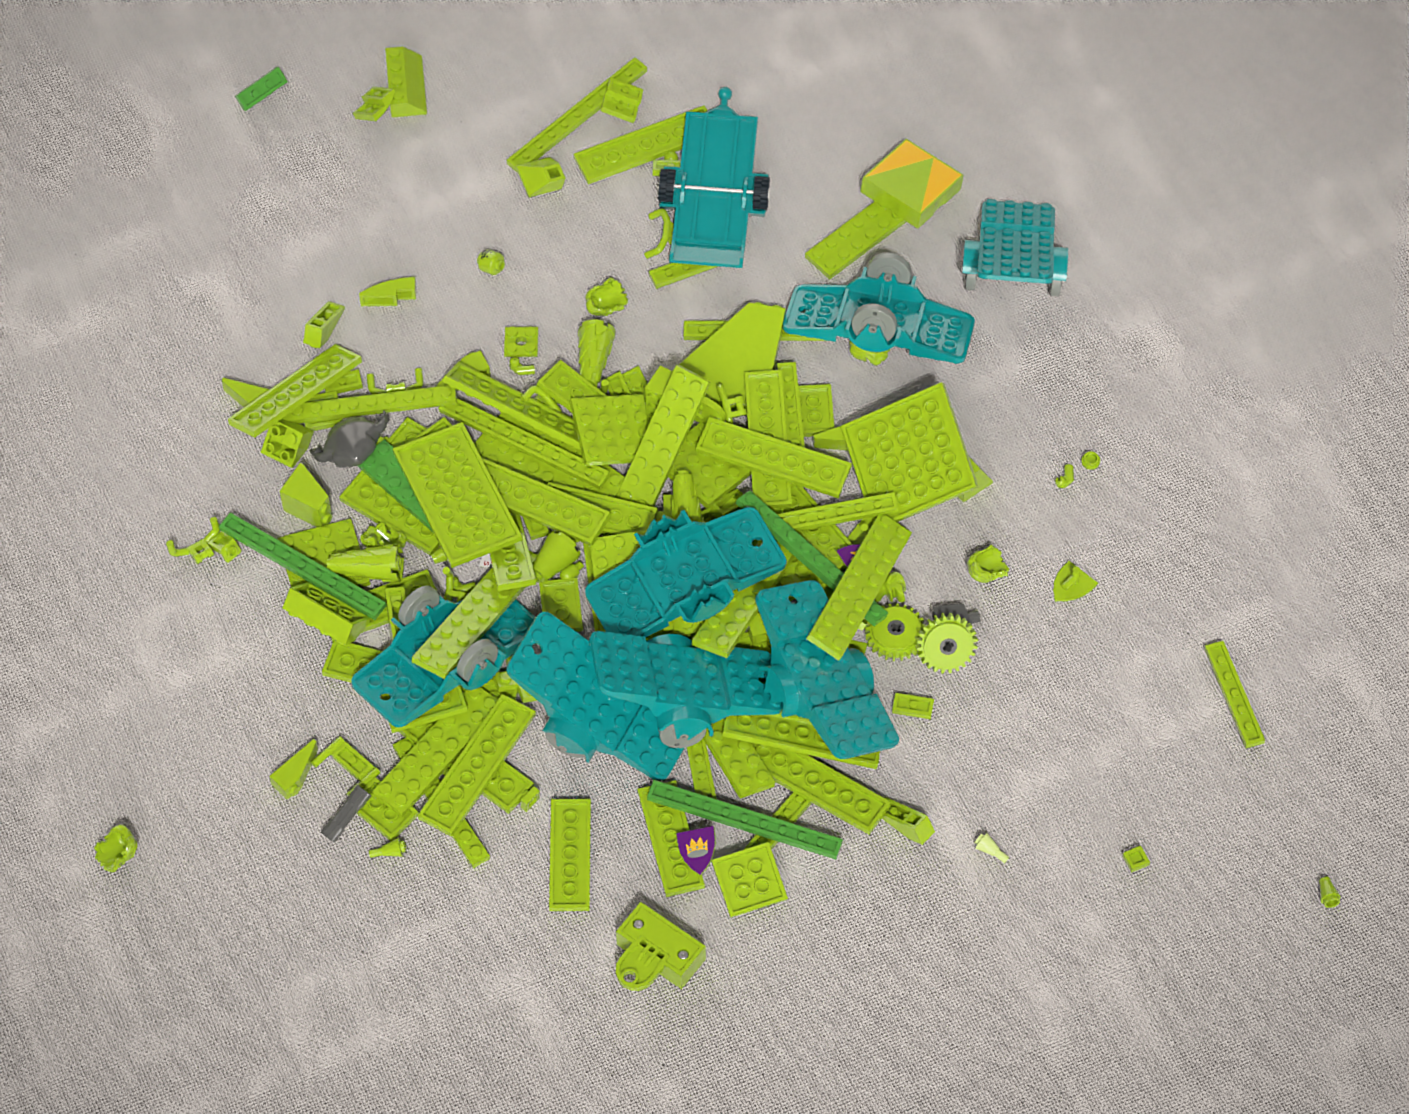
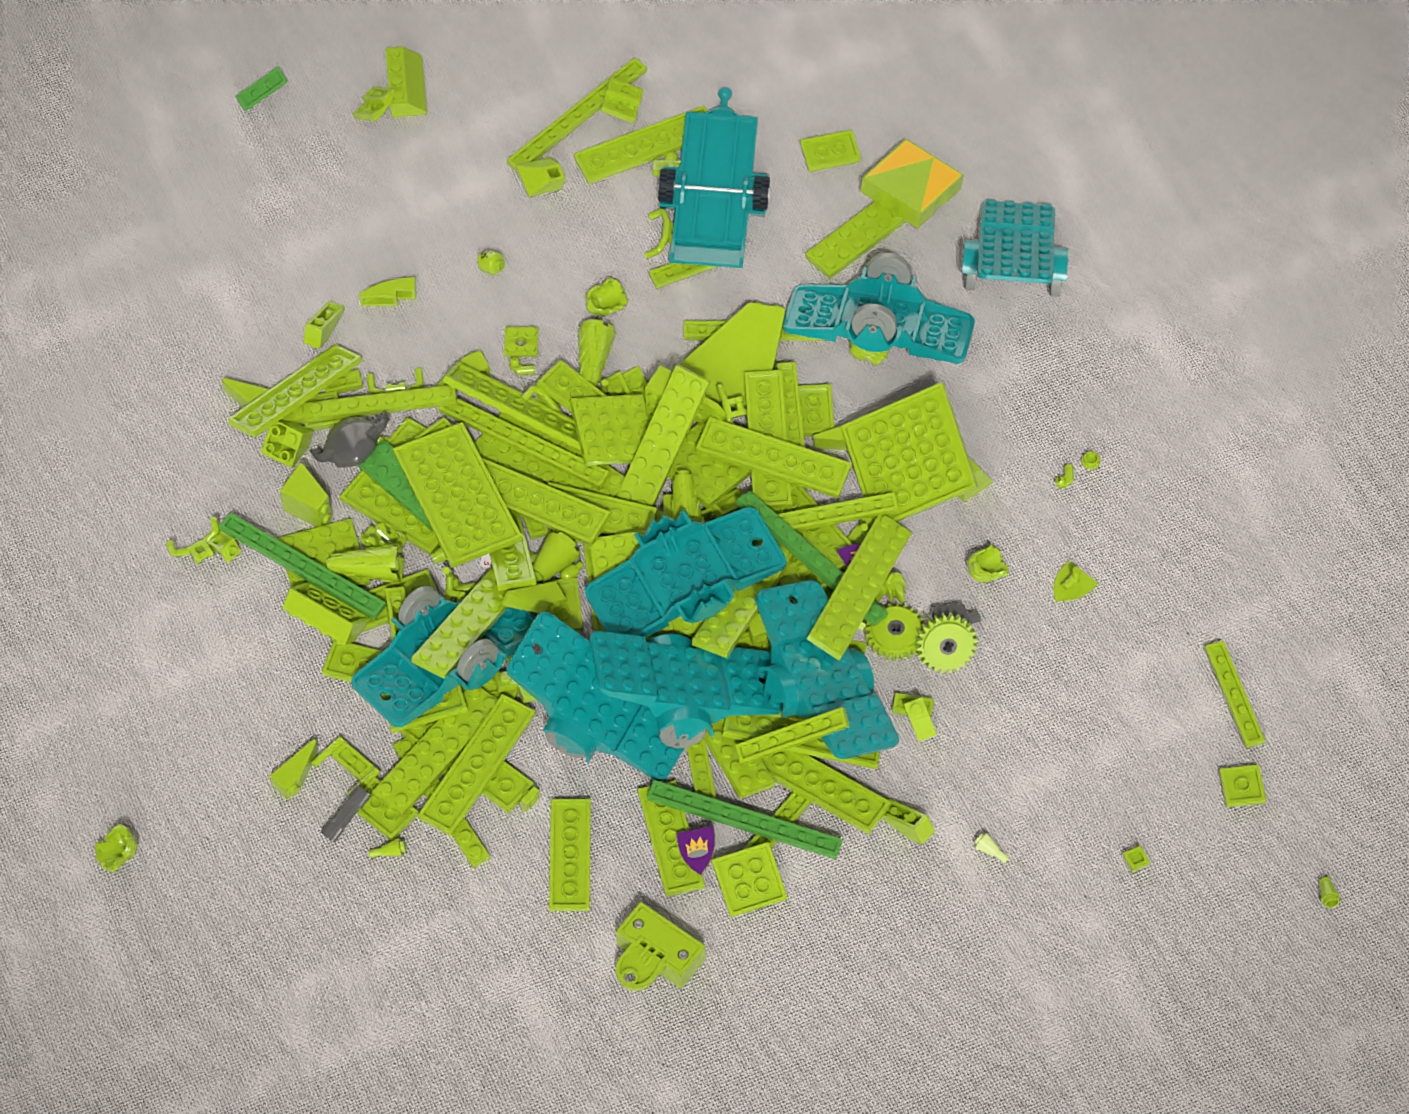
(536, 598): none -> lime slope
(792, 735): none -> lime plate
(830, 151): none -> lime plate
(920, 719): none -> lime slope
(1242, 786): none -> lime plate

